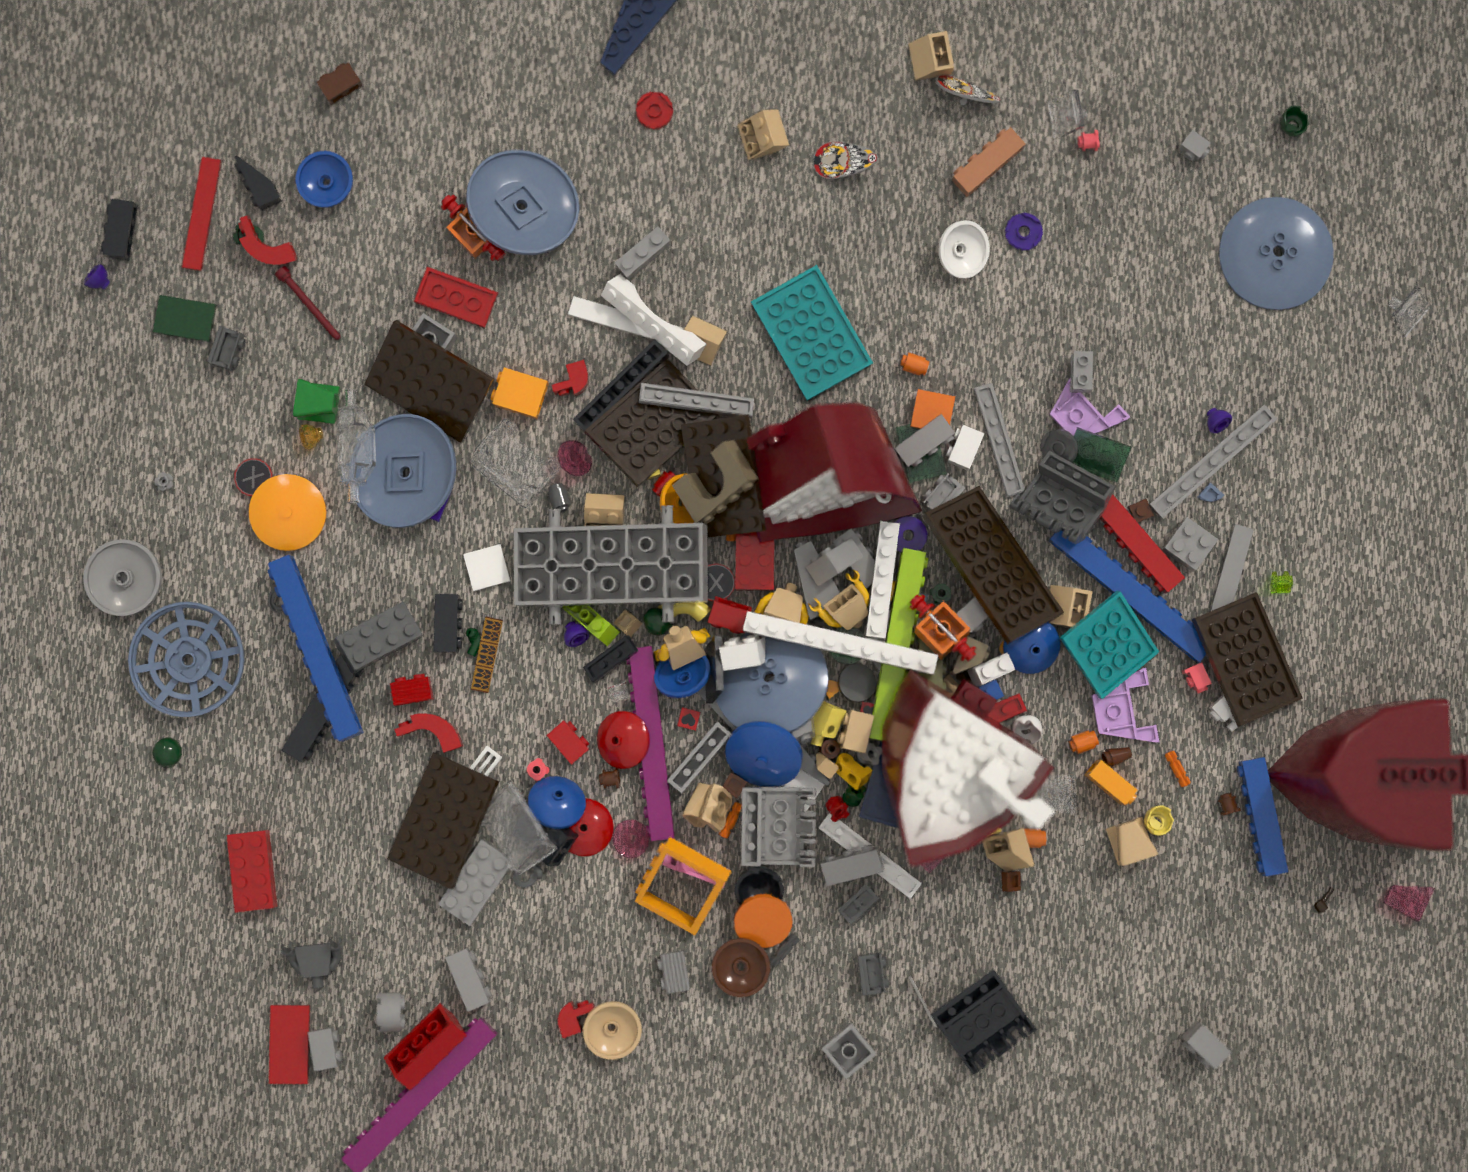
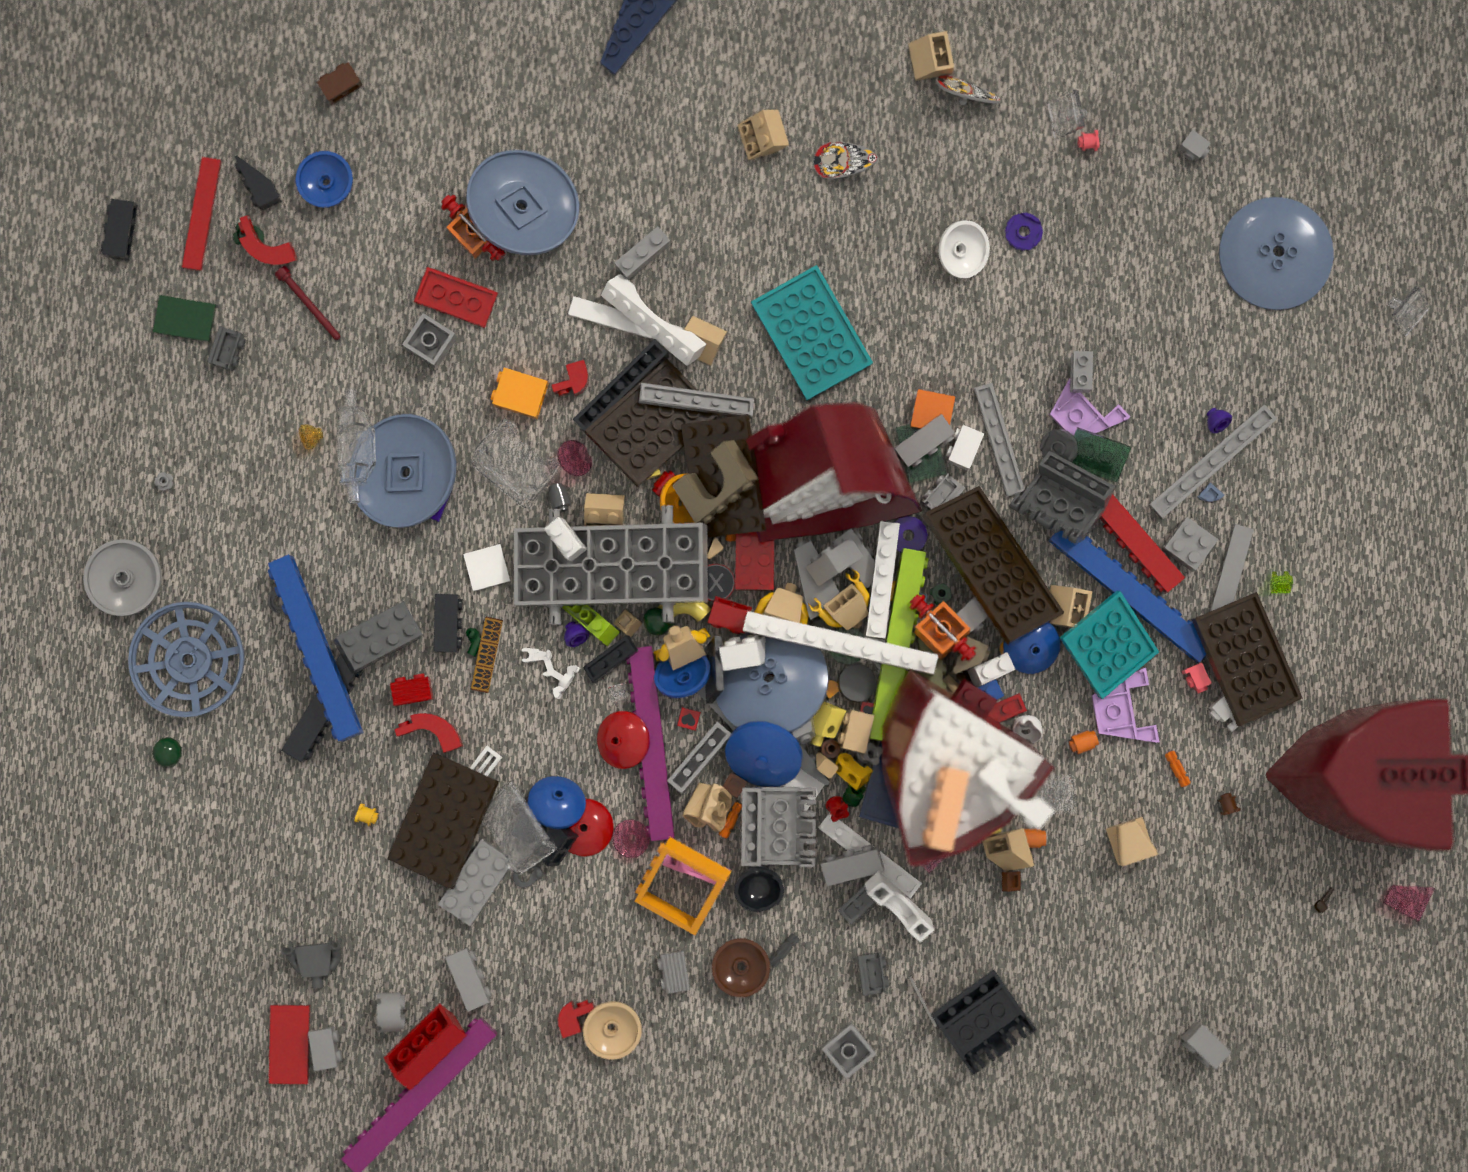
(97, 278): dark purple brick -> none
(251, 475): black tile -> none
(252, 871): red brick -> none
(287, 512): light orange dish -> none
(316, 402): green piece -> none
(366, 815): none -> yellow brick
(428, 380): dark brown plate -> none
(537, 655): none -> white piece
(543, 769): coral brick -> none
(565, 539): none -> white brick
(568, 742): red brick -> none
(610, 778): reddish brown brick -> none
(650, 114): red tile -> none
(715, 548): none -> tan slope
(763, 920): orange tile -> none
(911, 916): none -> white arch
(914, 364): orange brick -> none
(945, 808): none -> light nougat brick
(988, 162): nougat brick -> none
(1111, 783): light orange brick -> none
(1116, 756): reddish brown cone -> none
(1141, 510): reddish brown plate -> none
(1153, 825): light yellow hair -> none
(1263, 817): blue brick -> none
(1294, 114): dark green hair -> none

